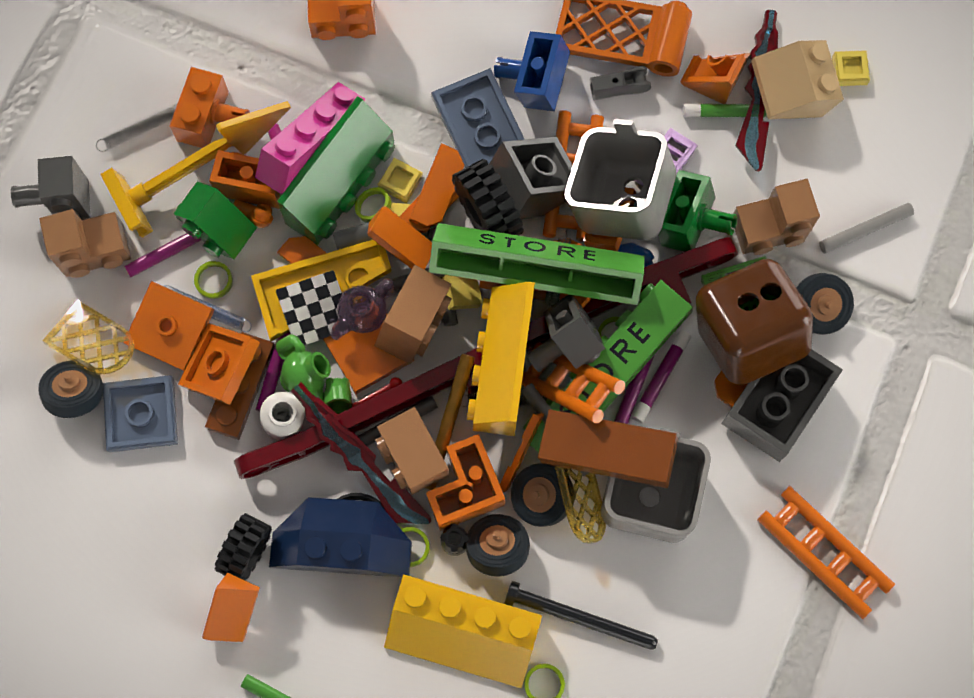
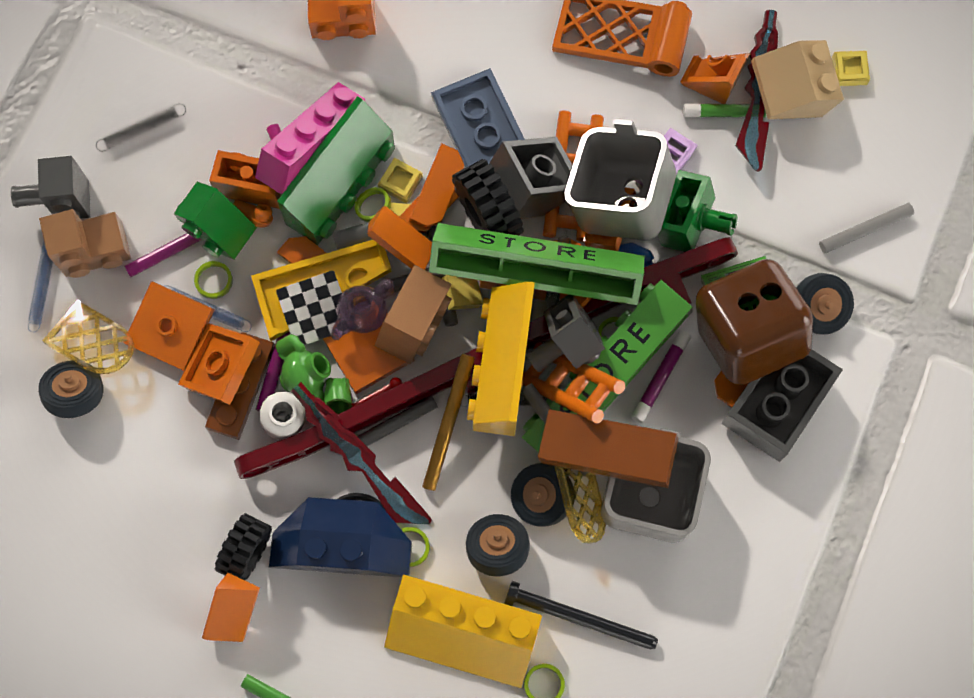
(42, 273): none -> medium blue piece
(140, 413): sand blue tile -> none
(201, 108): orange brick -> none
(239, 132): yellow piece -> none
(412, 451): medium nougat brick -> none
(450, 549): black hose -> none
(474, 490): orange brick -> none
(527, 436): orange piece -> none
(539, 72): blue brick -> none
(615, 85): dark grey bar -> none
(631, 395): magenta bar -> none
(779, 220): medium nougat brick -> none
(827, 574): orange bar -> none

